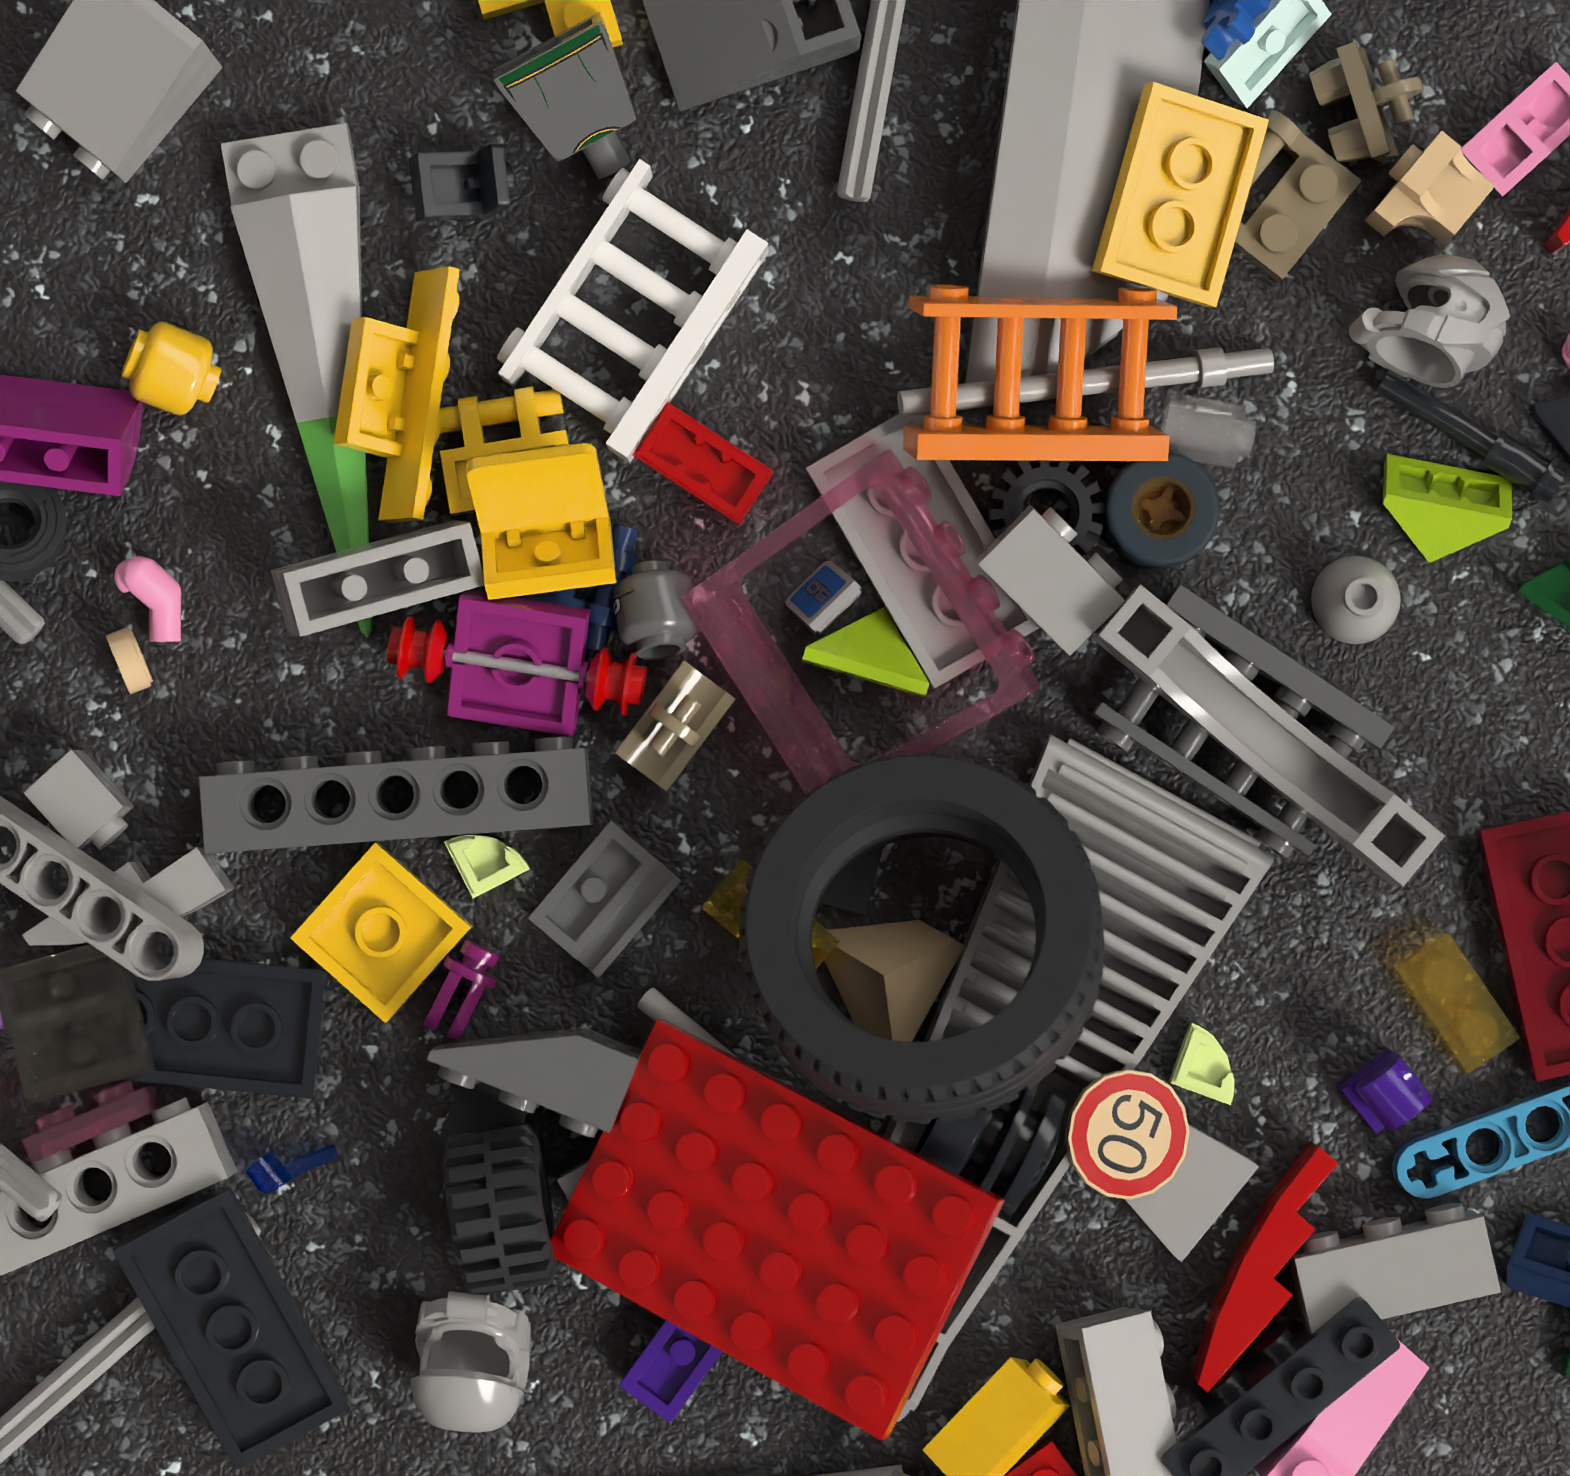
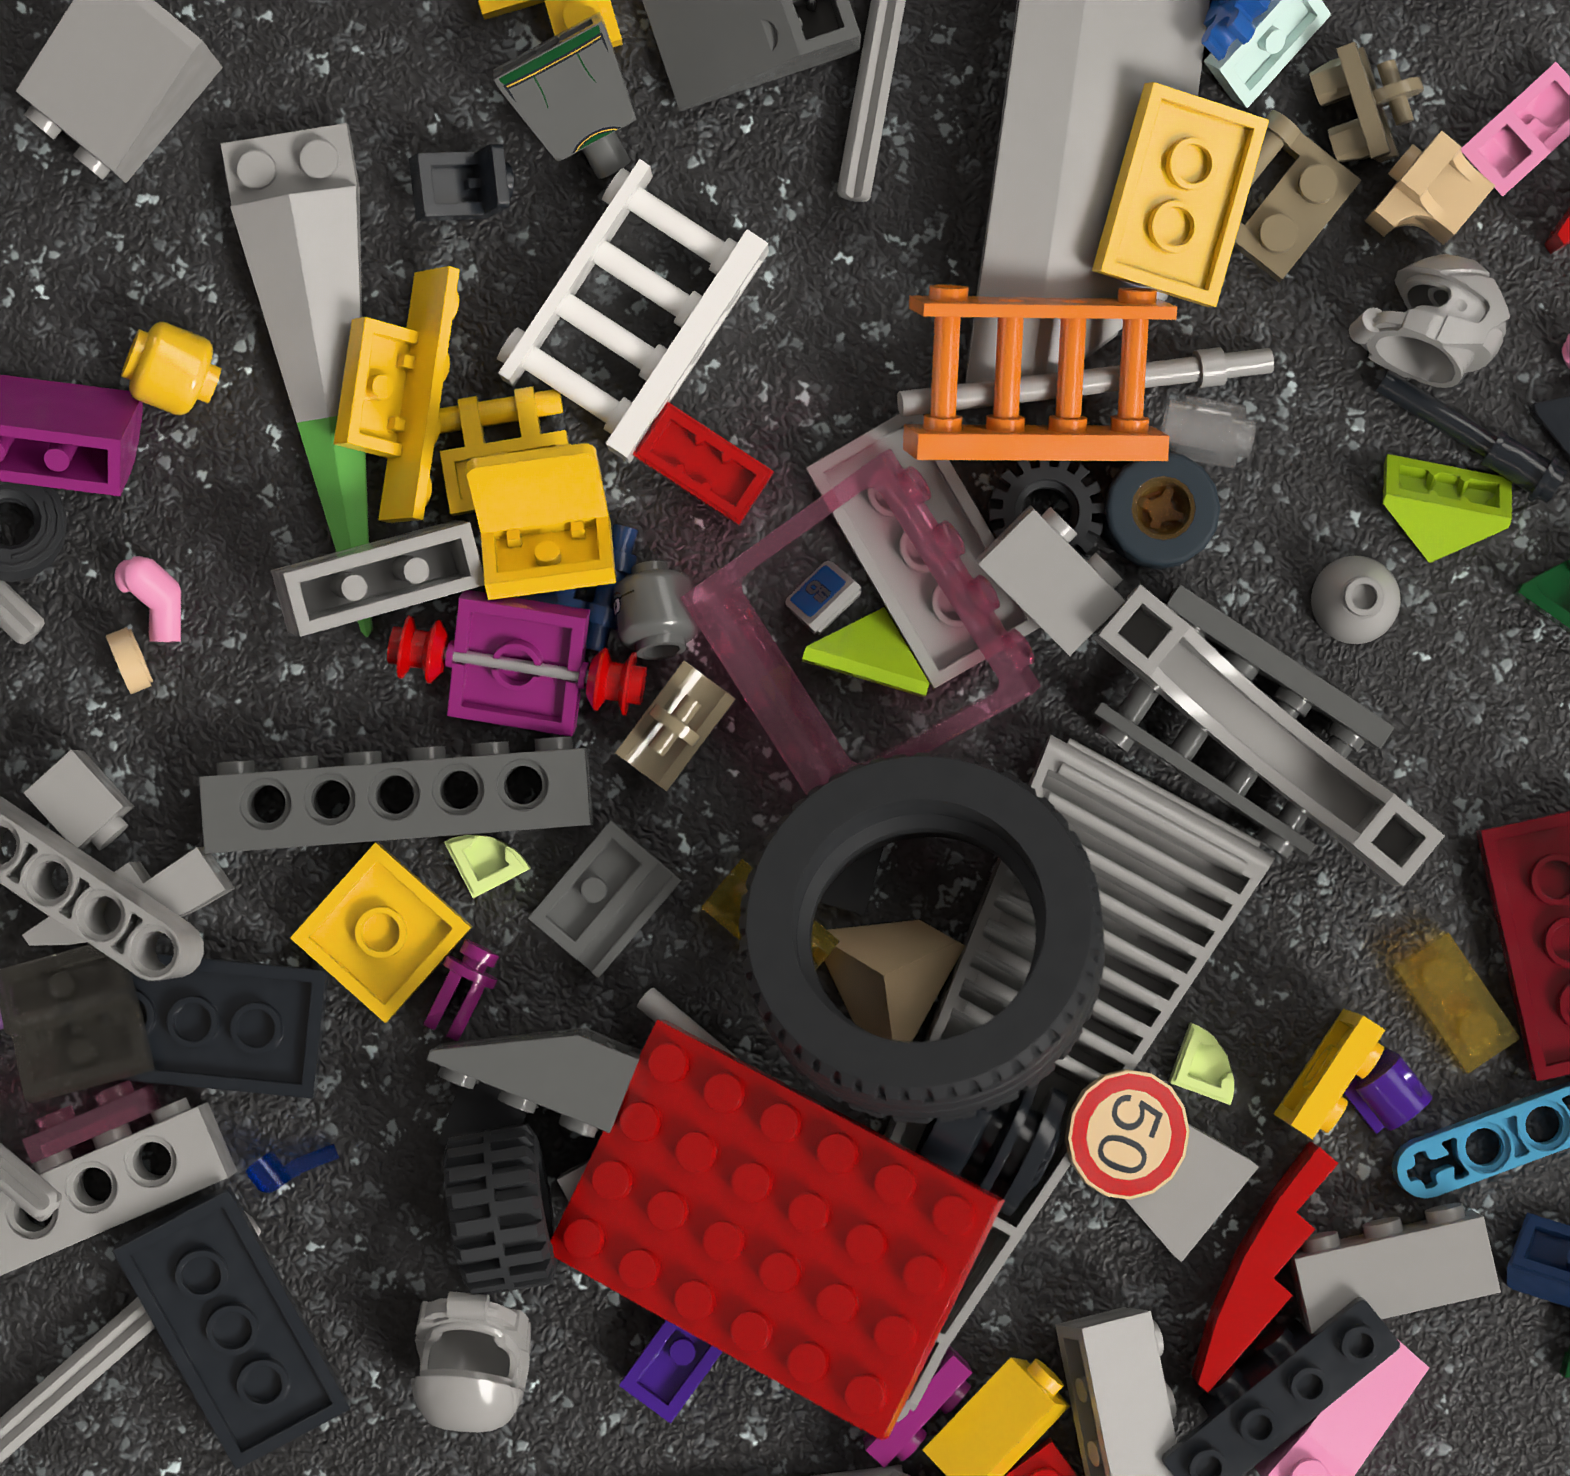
(943, 1393): none -> magenta plate
(1317, 1093): none -> yellow plate

